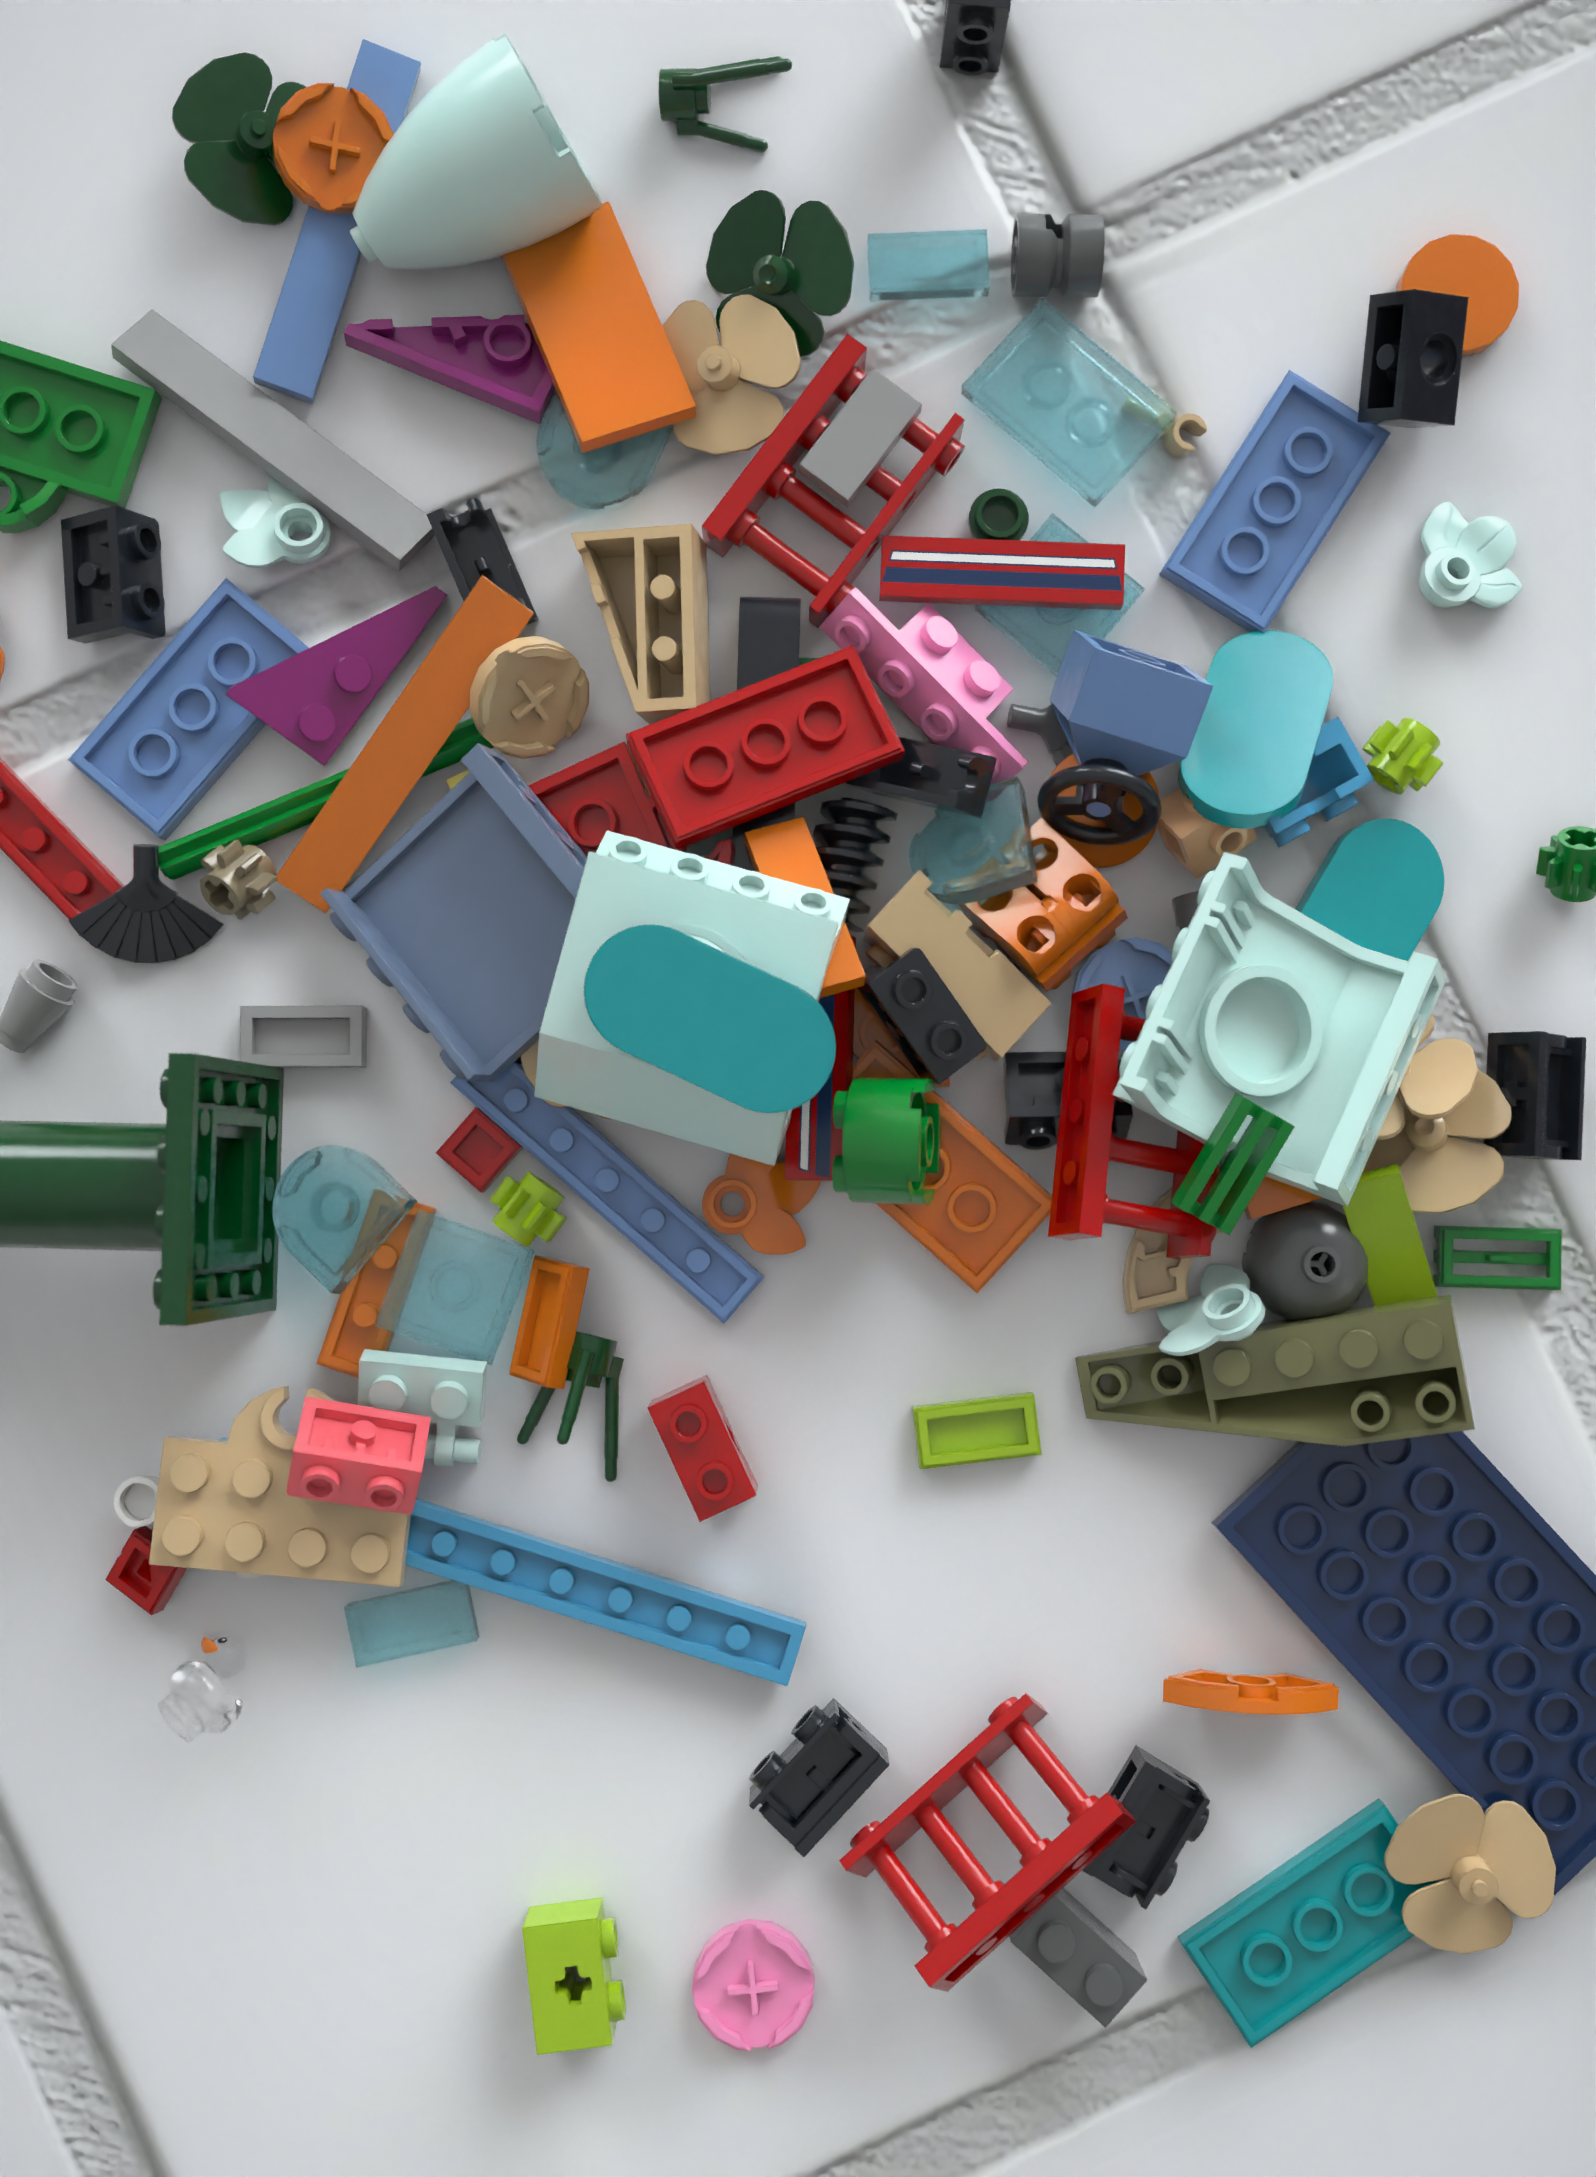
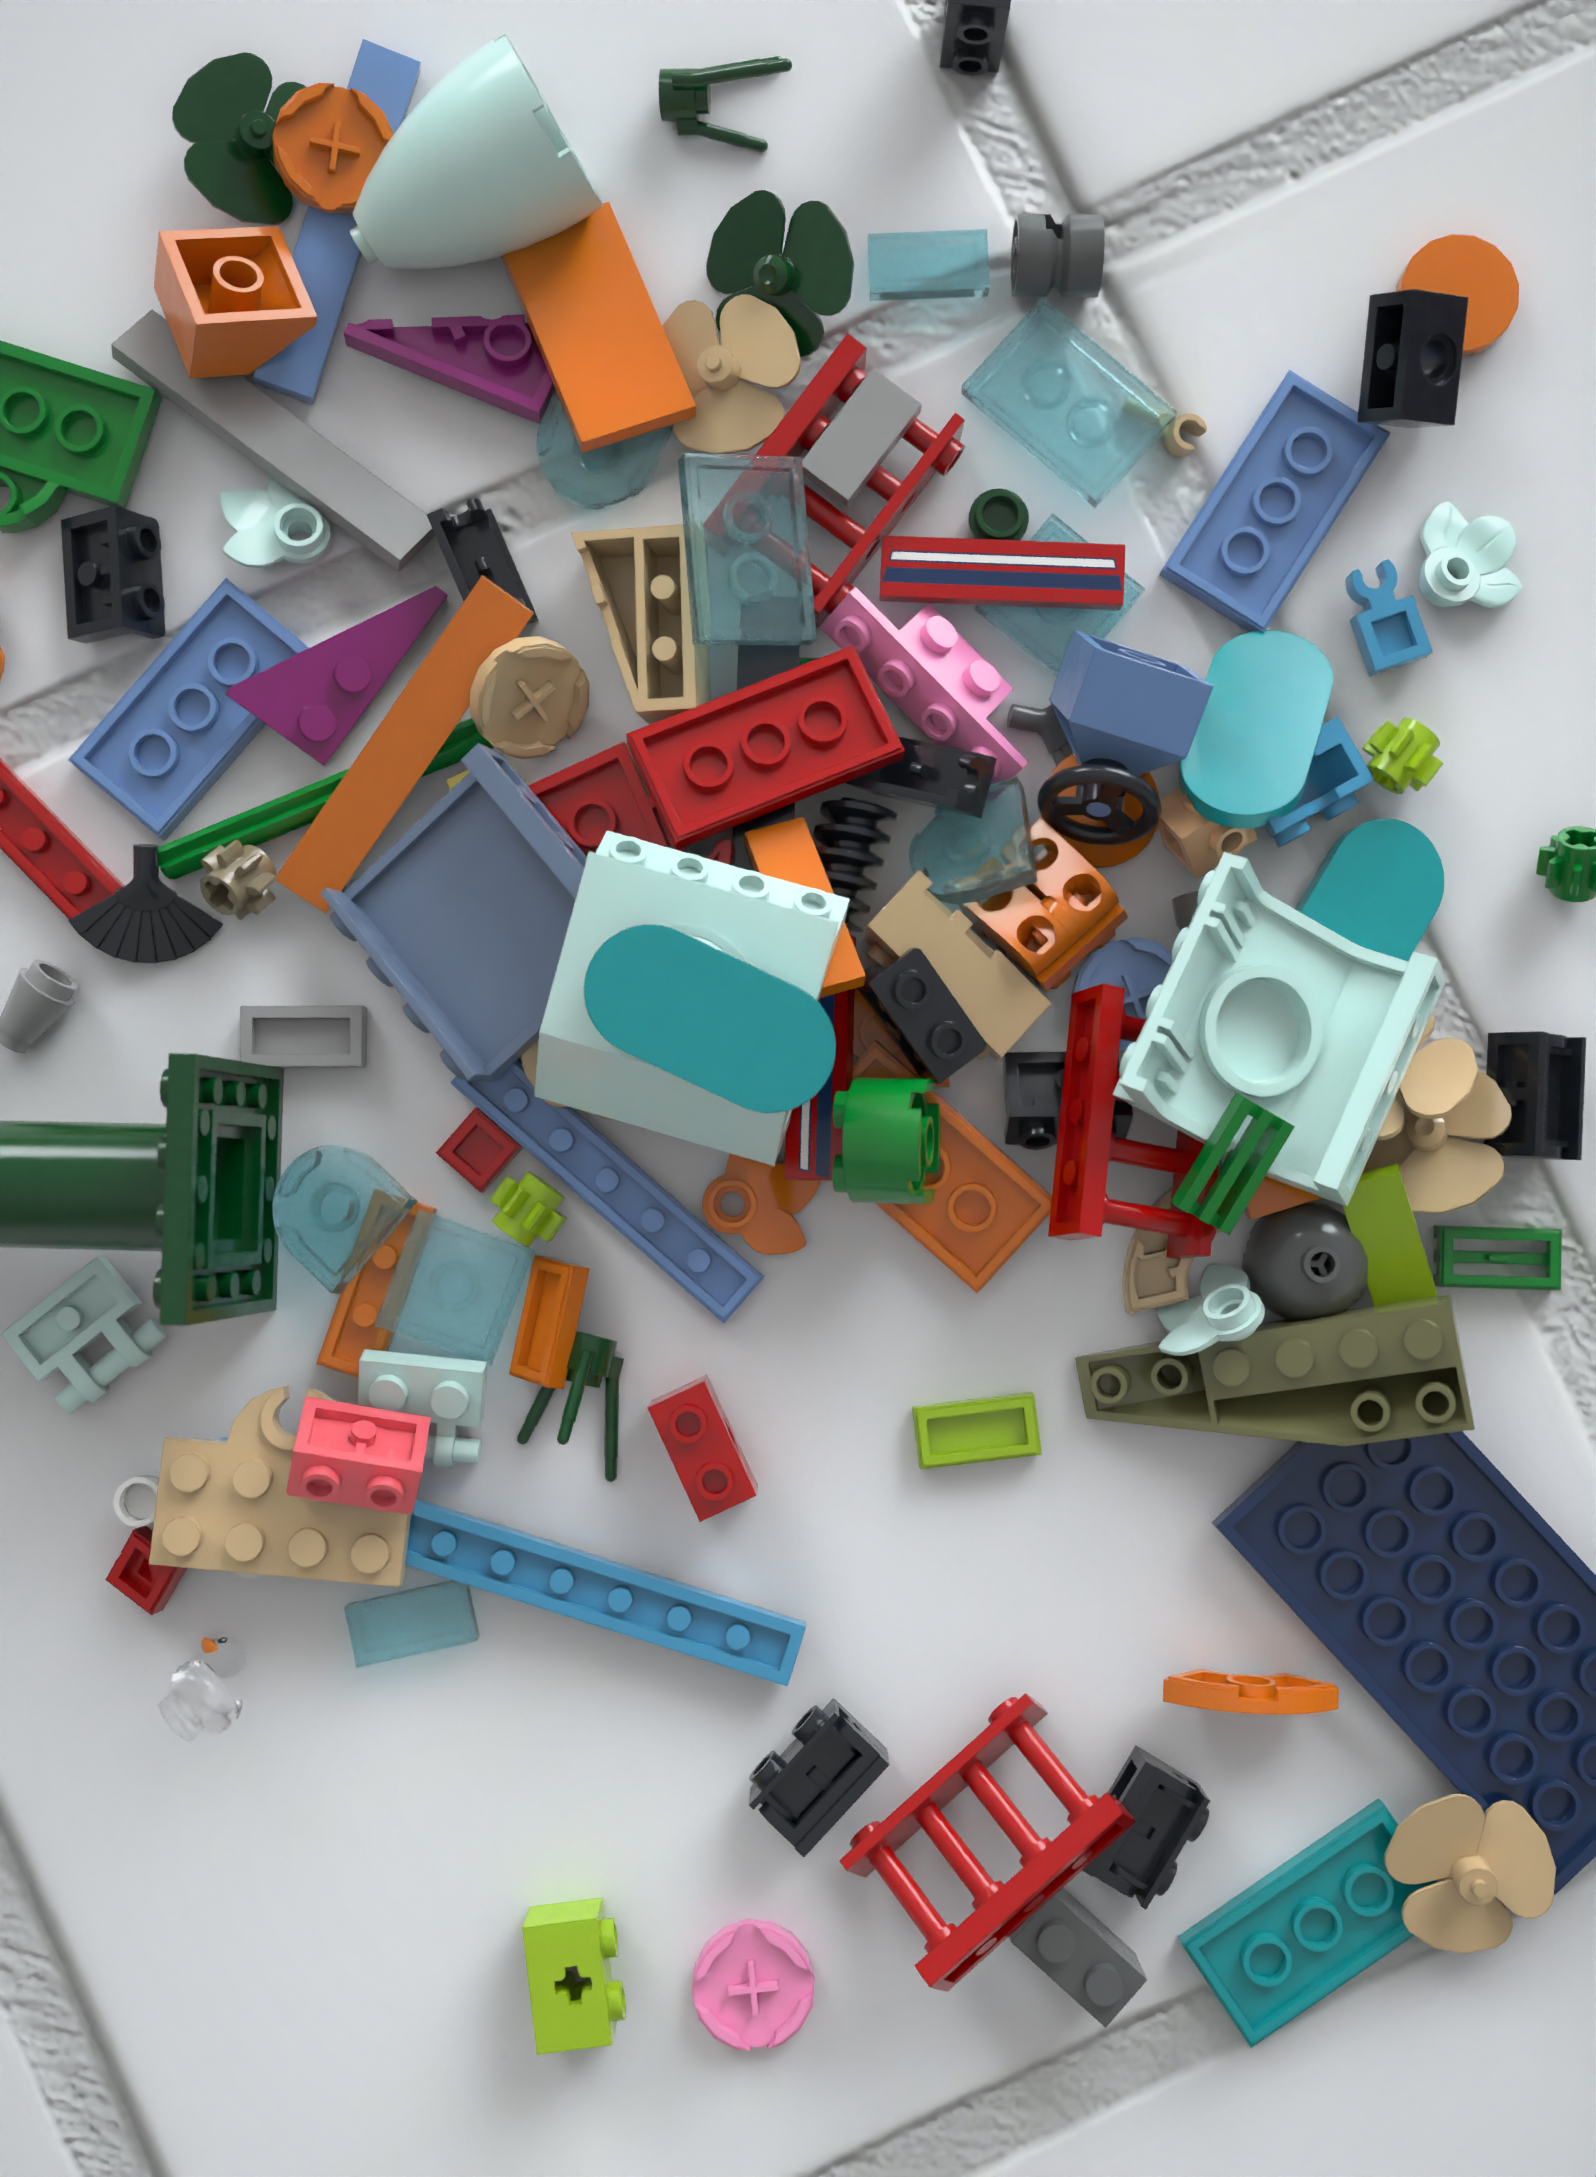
(71, 1320): none -> light aqua plate
(230, 297): none -> orange slope
(746, 549): none -> clear light blue tile
(1388, 629): none -> dark azure plate

